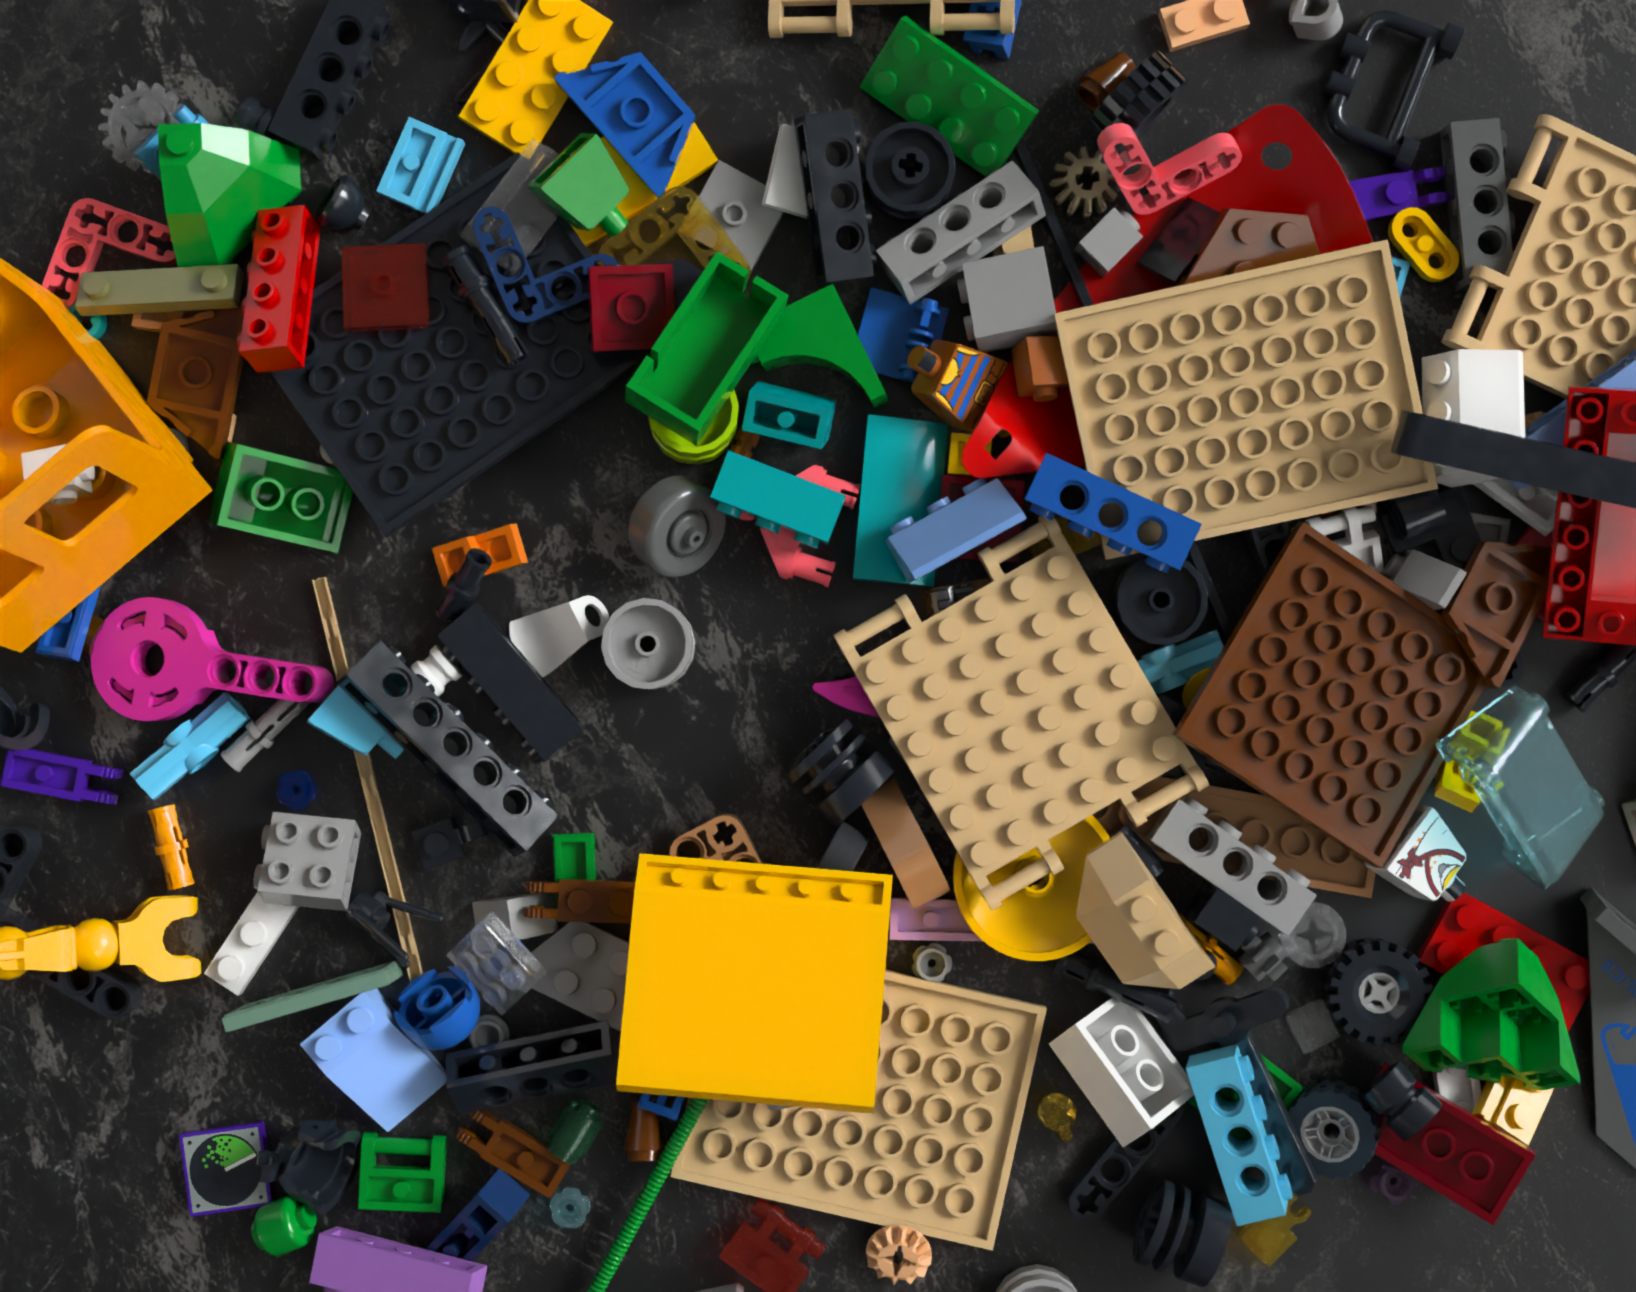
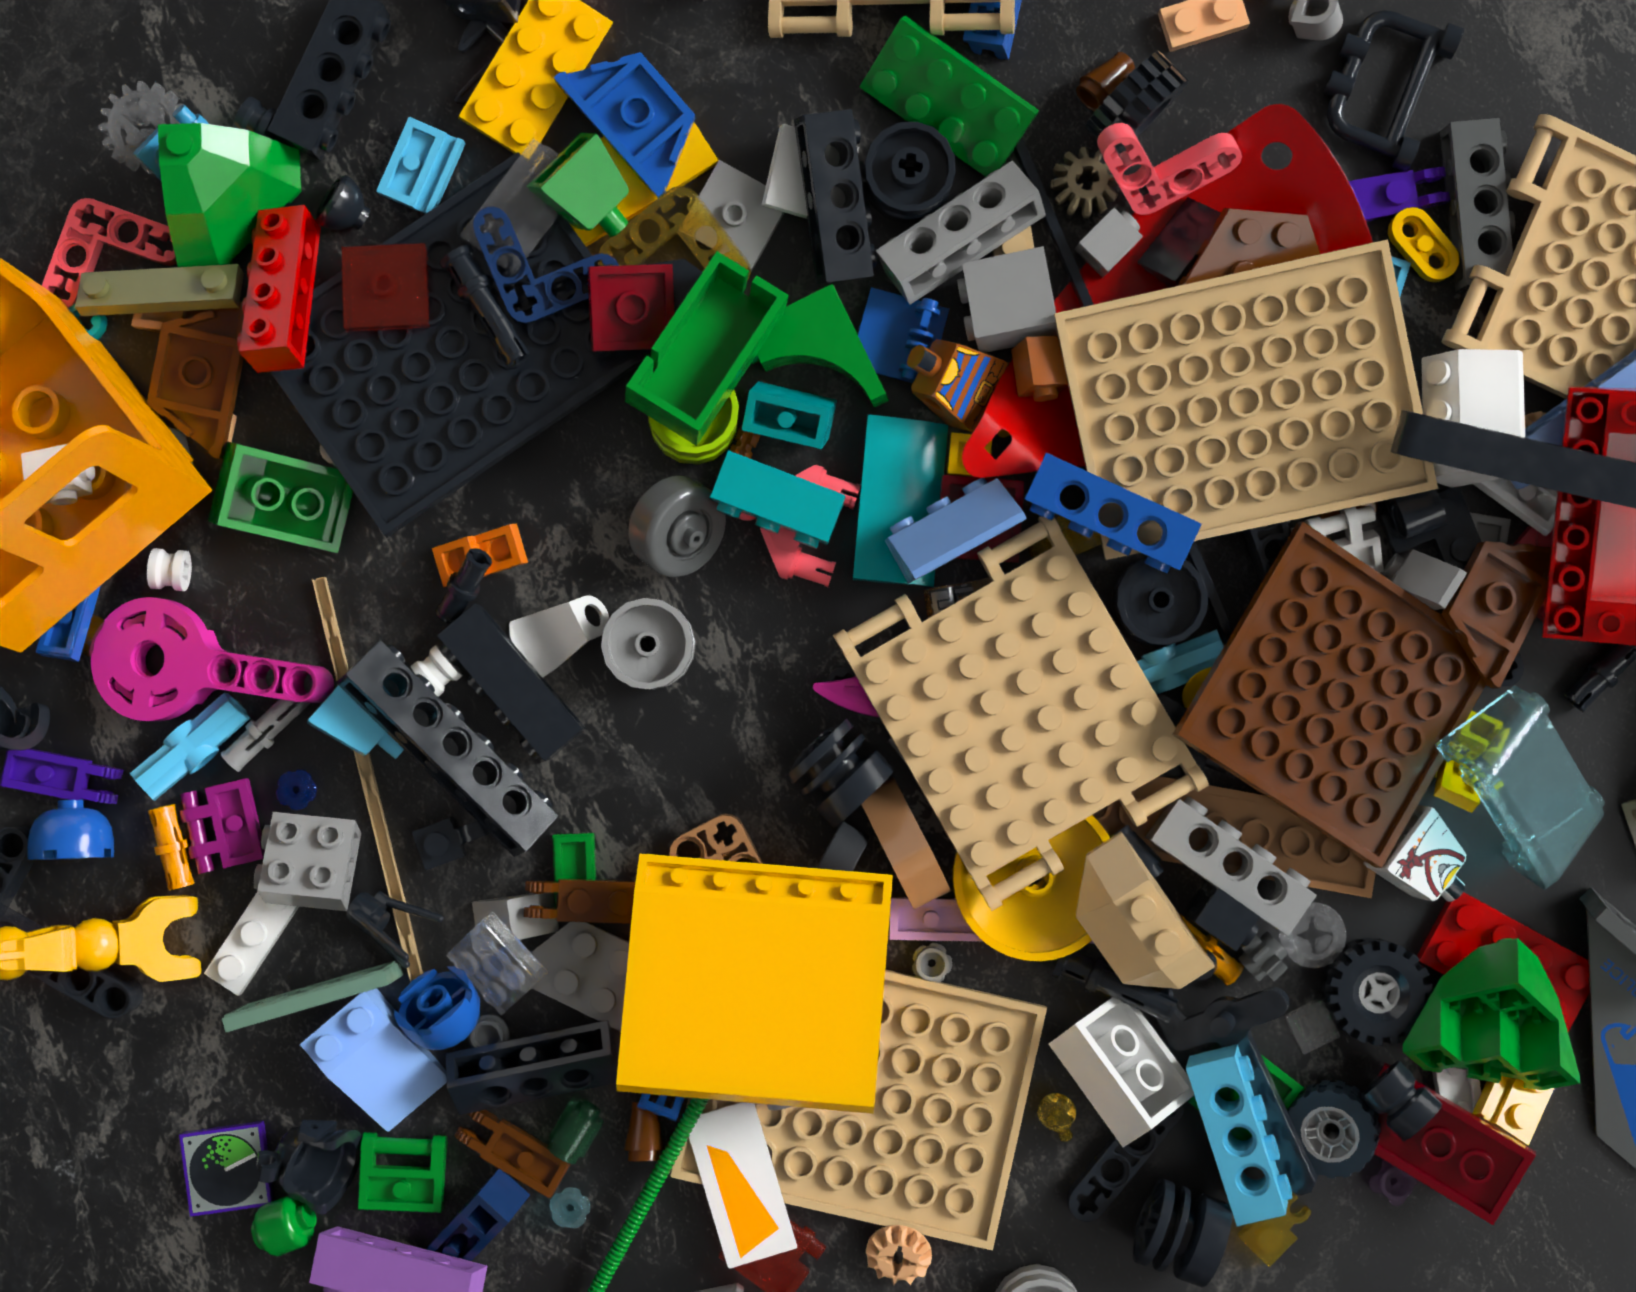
(70, 833): none -> blue cylinder
(169, 569): none -> white wheel
(234, 824): none -> magenta plate
(741, 1184): none -> white sticker

